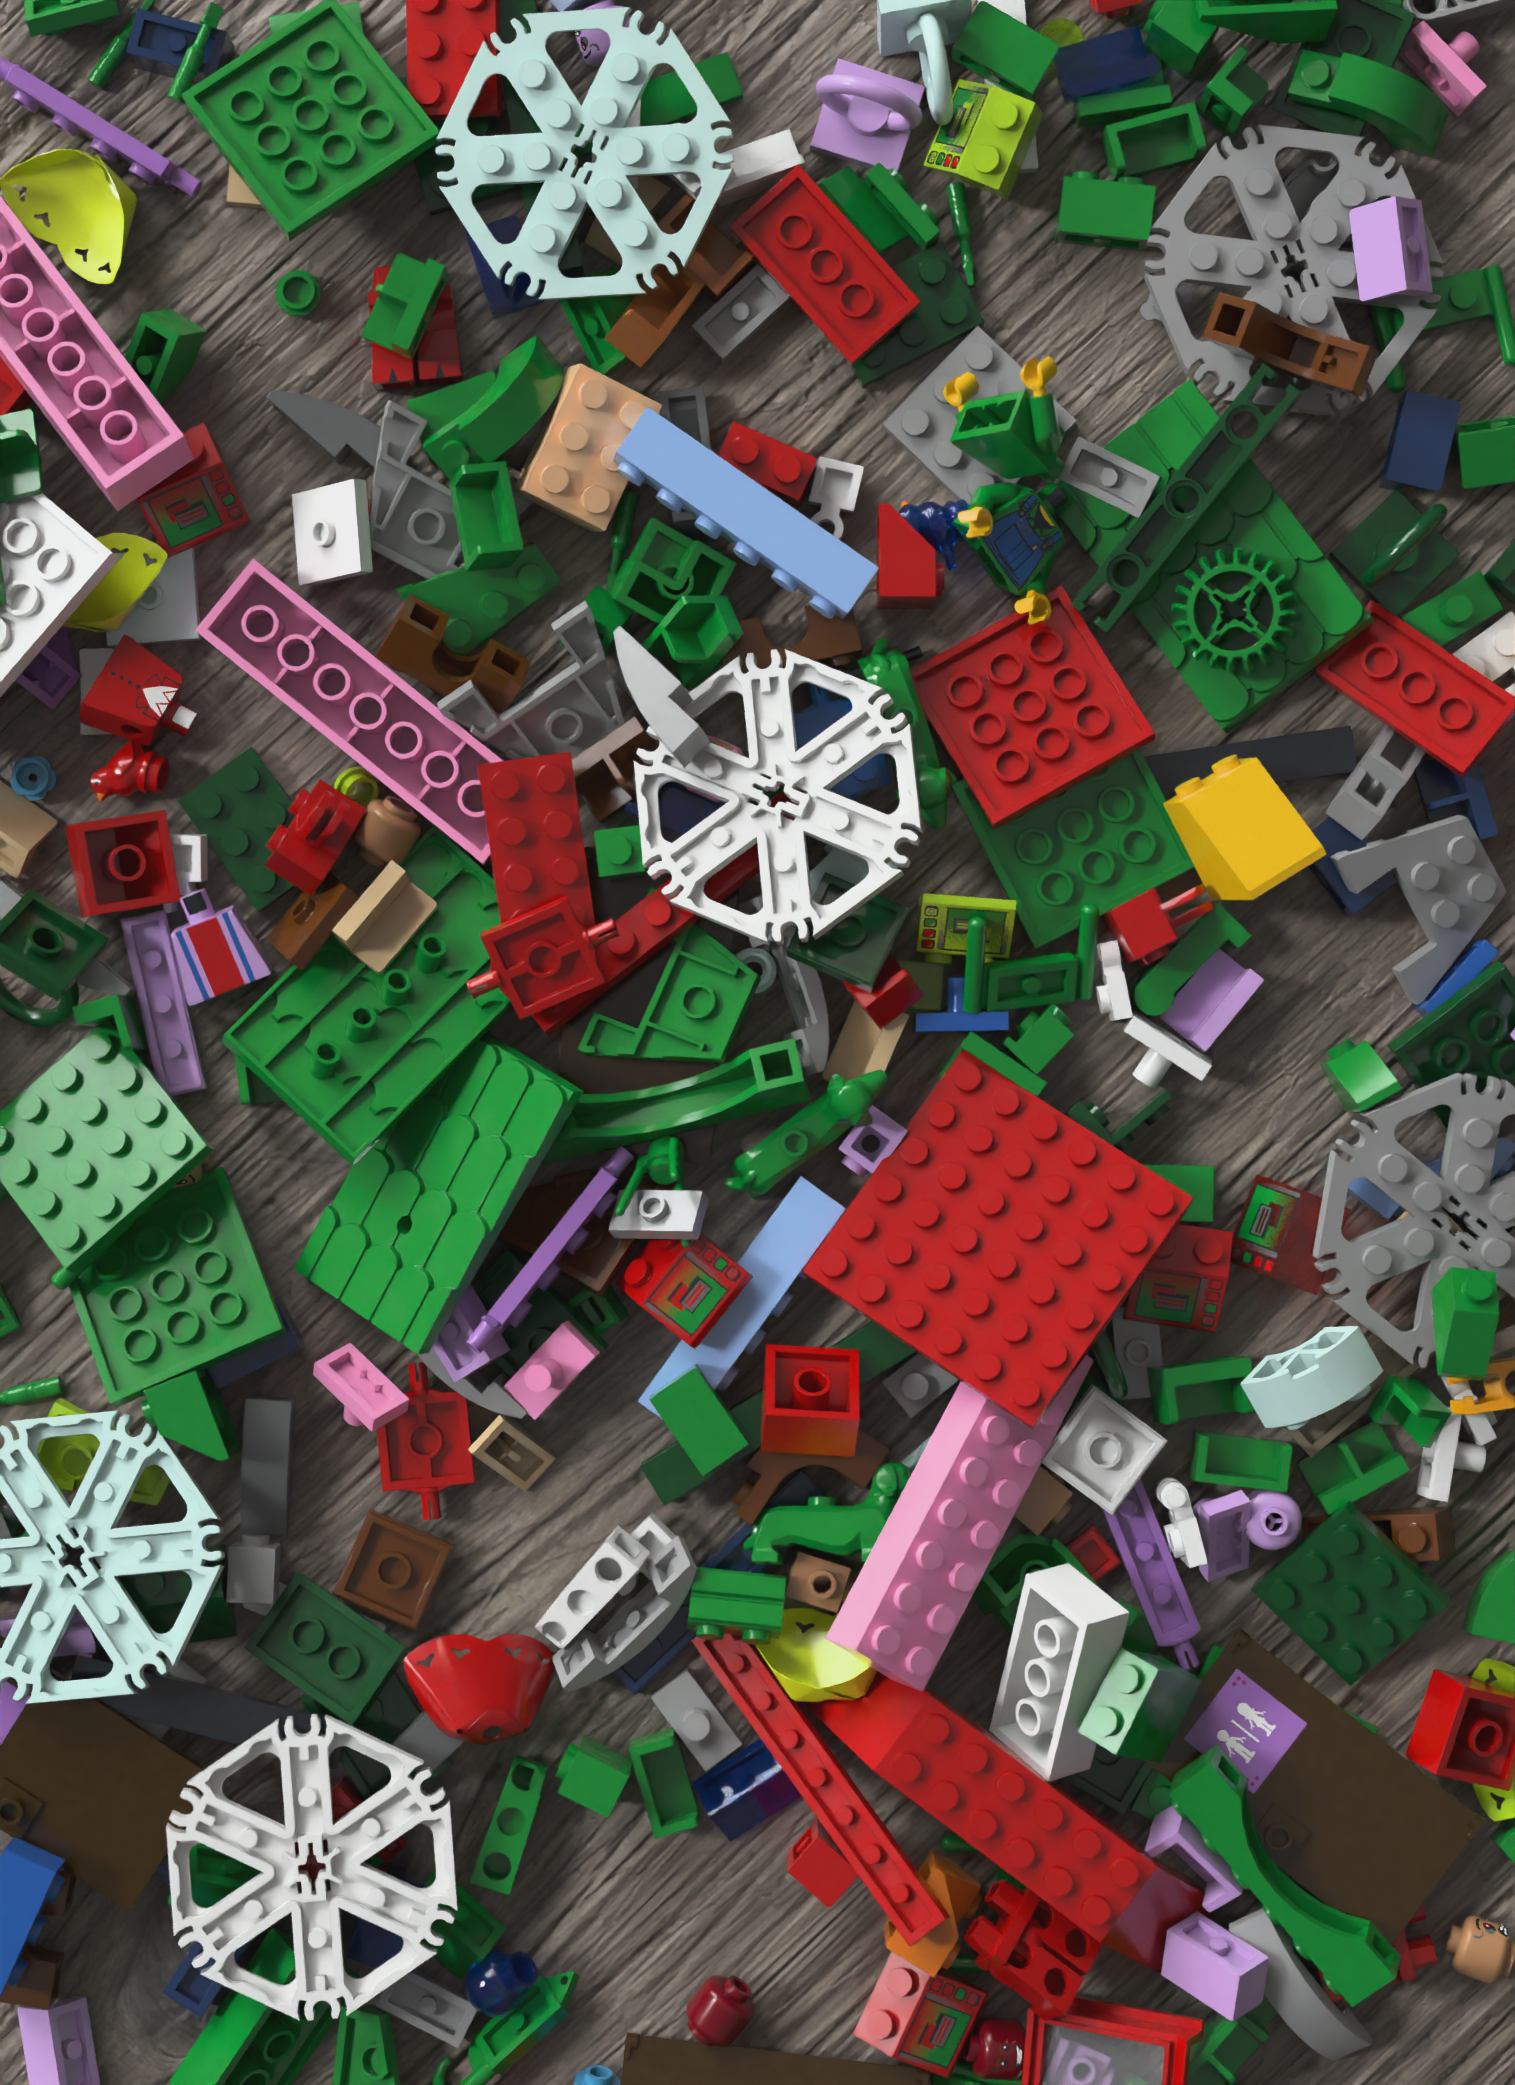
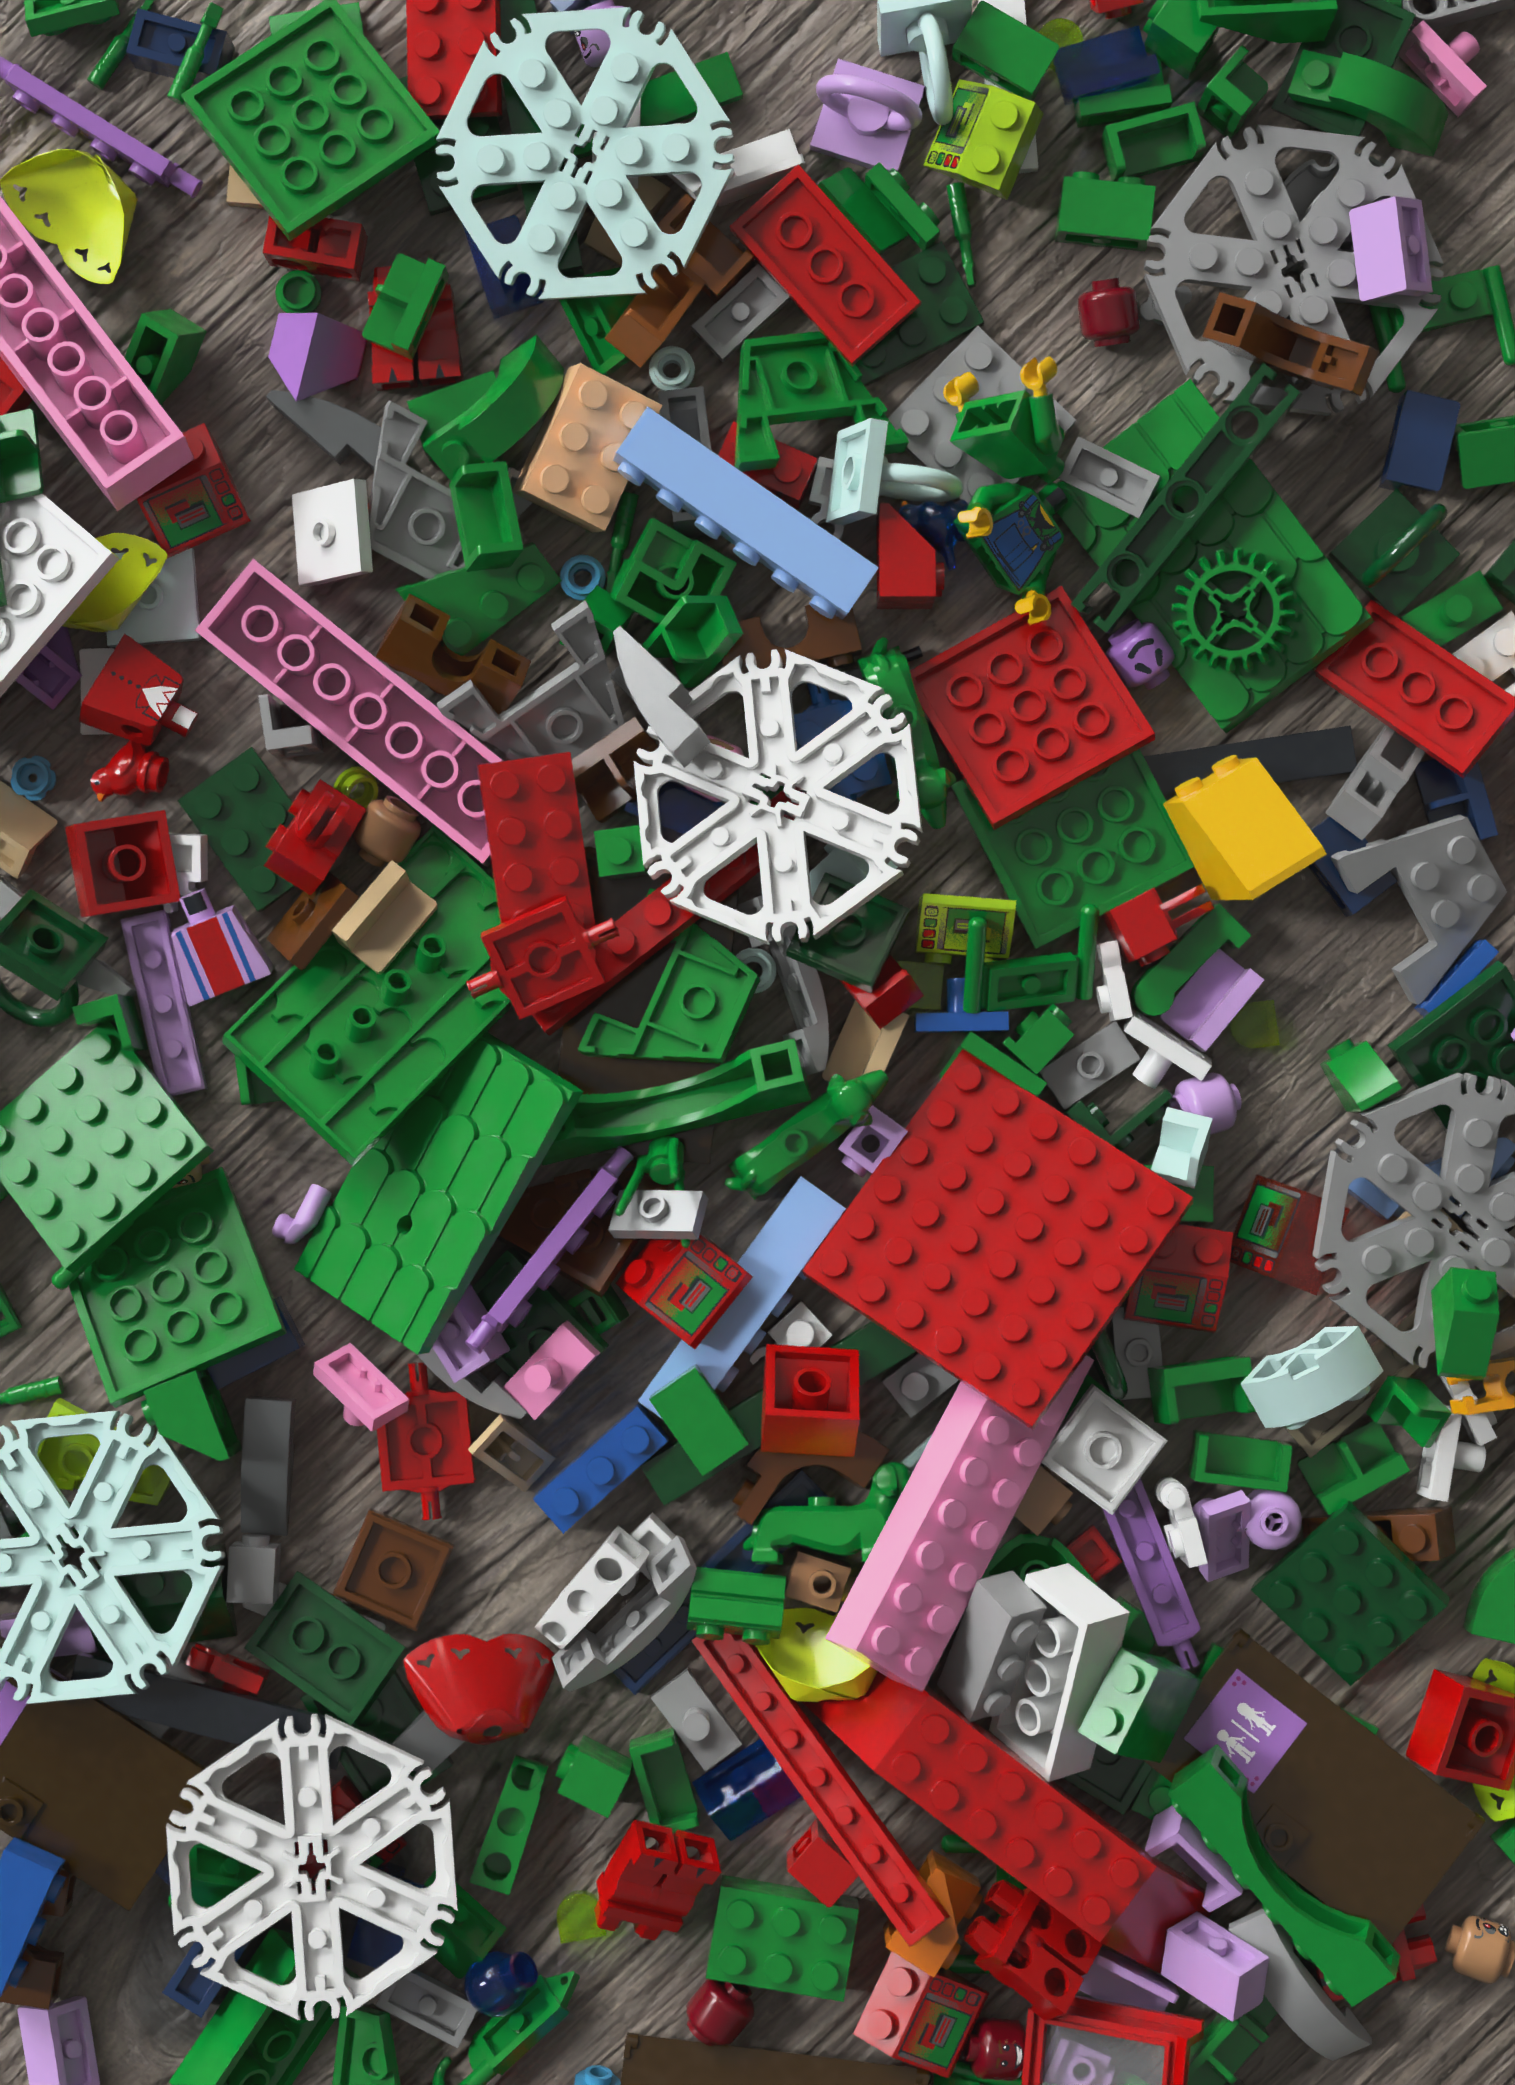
(236, 1673): none -> red plate
(288, 741): none -> light grey panel
(306, 1218): none -> lavender arm
(315, 353): none -> medium lavender slope
(326, 249): none -> red brick
(575, 565): none -> dark azure plate
(577, 1917): none -> clear neon green tile
(601, 1467): none -> blue brick
(655, 1883): none -> red hips
(671, 355): none -> light aqua plate
(781, 1939): none -> green brick
(796, 1328): none -> white plate
(798, 381): none -> green wing
(864, 474): none -> light aqua tile
(991, 1645): none -> light grey brick
(1089, 1065): none -> light grey plate
(1108, 313): none -> dark red head
(1124, 1982): none -> lavender panel
(1140, 654): none -> medium lavender head
(1182, 1147): none -> light aqua panel
(1209, 1098): none -> lavender head
(1255, 1025): none -> clear neon green tile

